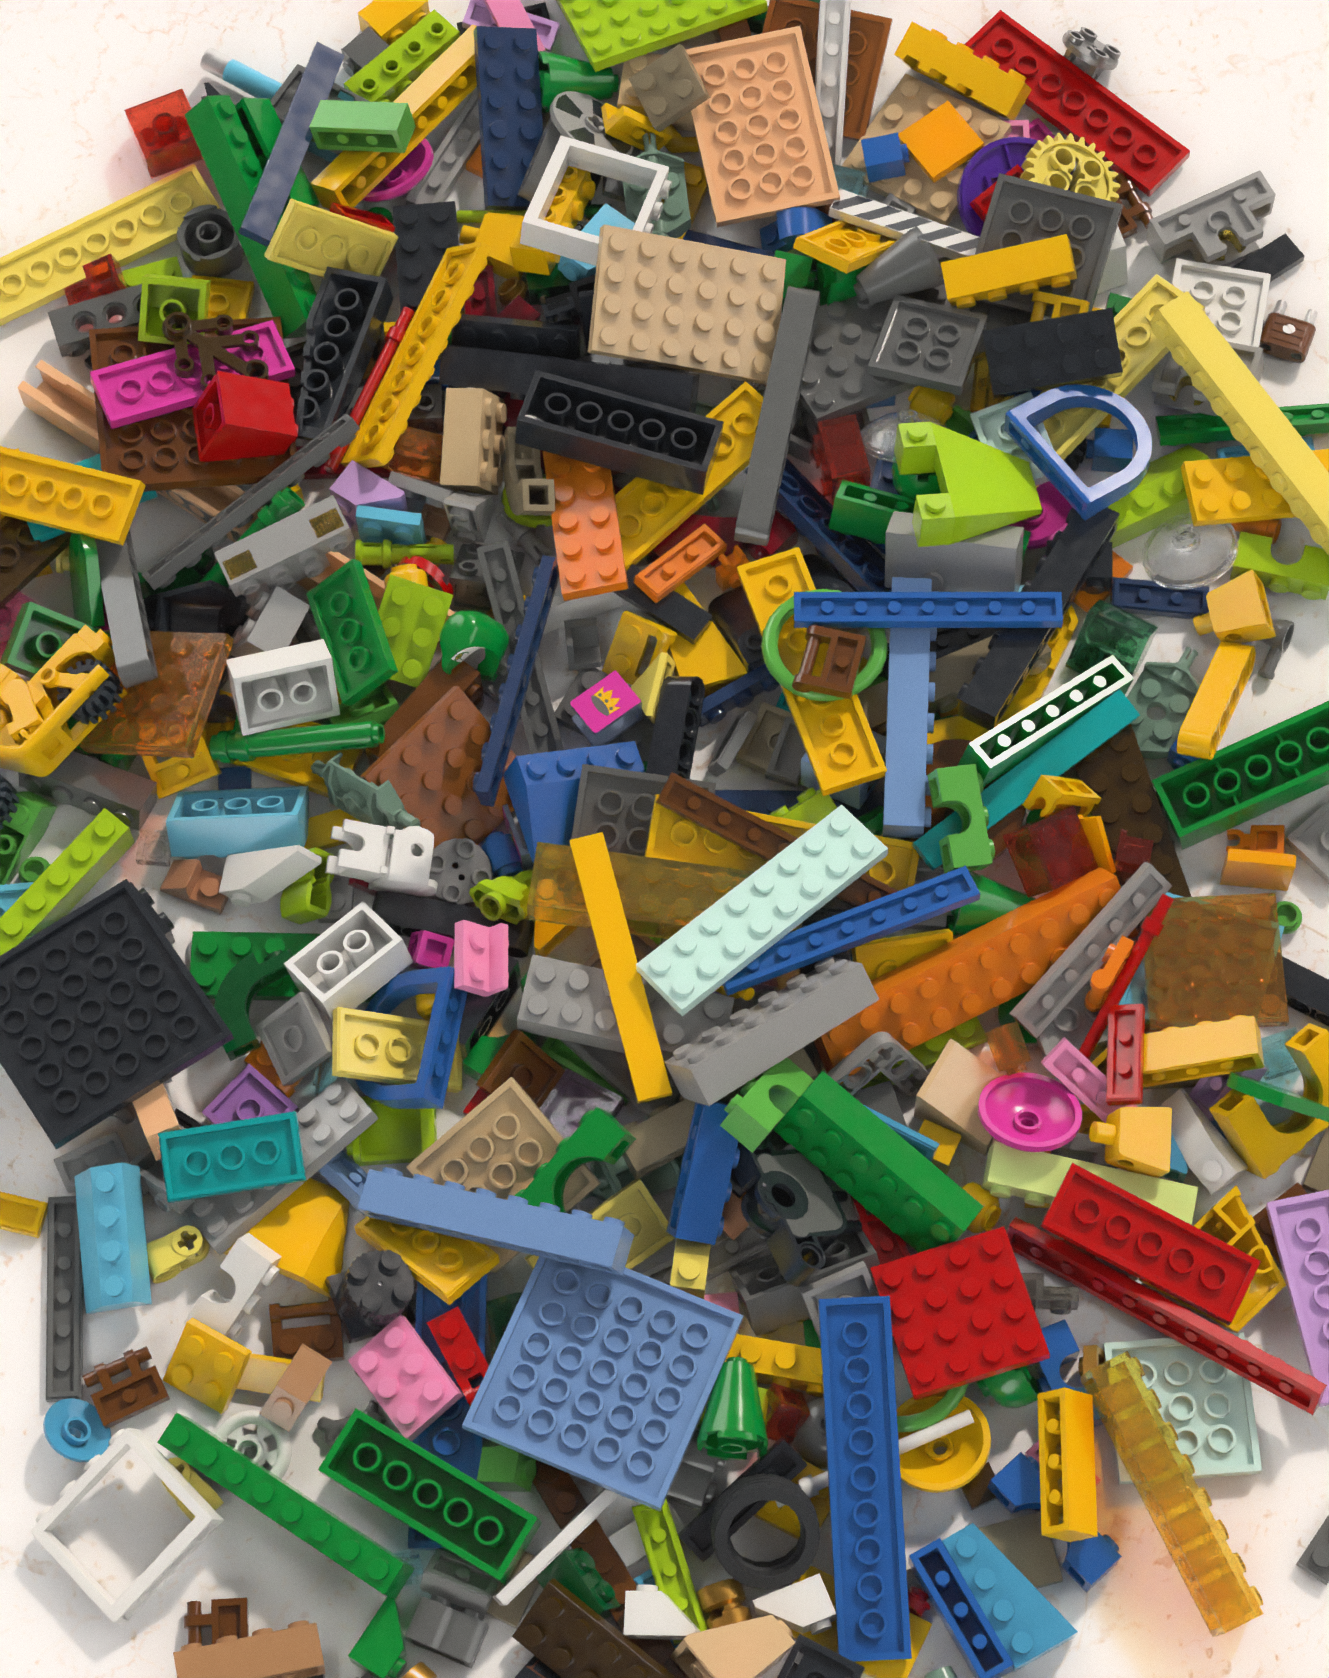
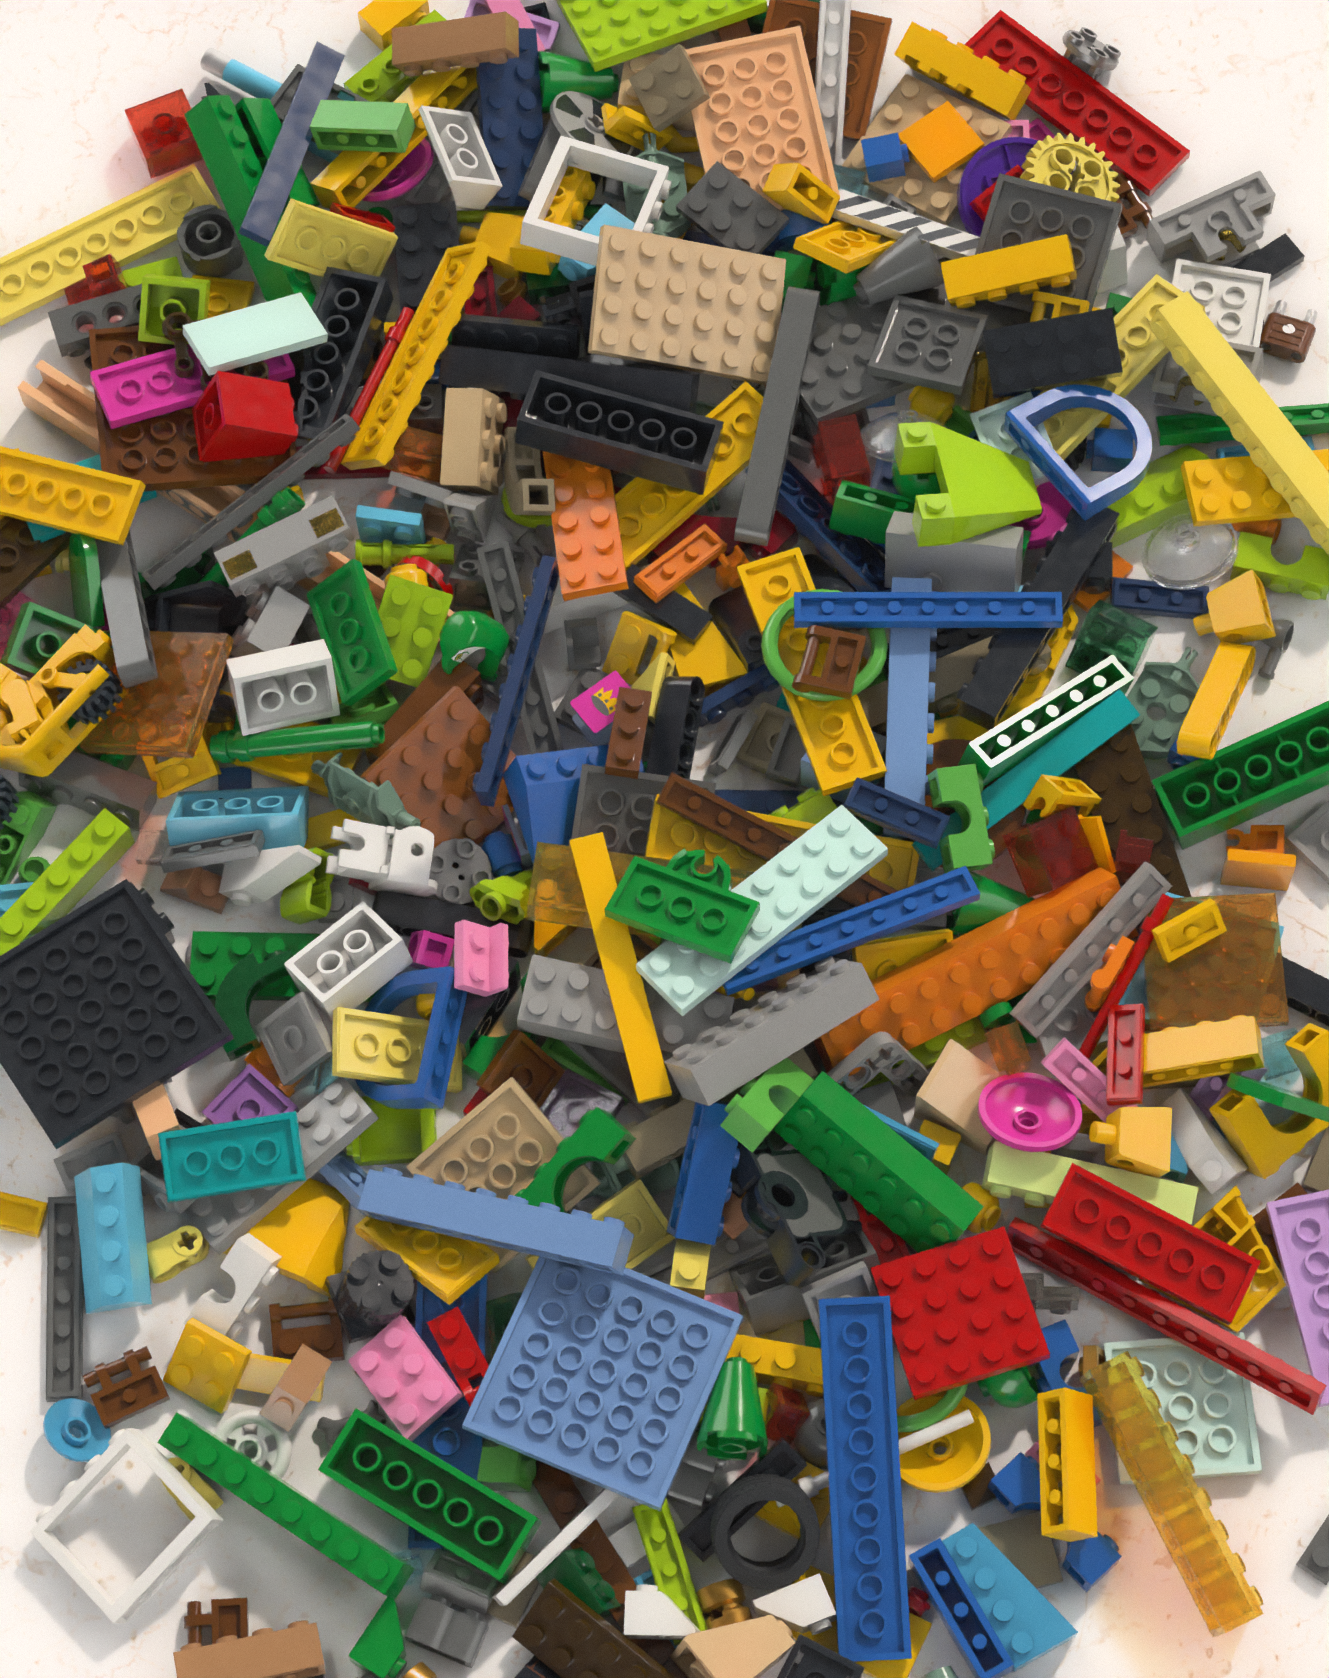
(213, 851): none -> dark grey tile
(255, 333): none -> light aqua tile
(362, 51): dark grey brick -> none
(362, 487): lavender slope -> none
(455, 43): none -> medium nougat brick
(461, 156): none -> white slope
(628, 733): none -> reddish brown plate
(684, 904): none -> green plate
(732, 212): none -> dark grey plate
(801, 192): none -> yellow slope
(896, 813): none -> dark blue tile
(996, 1015): none -> green tile
(1189, 930): none -> yellow plate
(1289, 916): bright green plate -> none

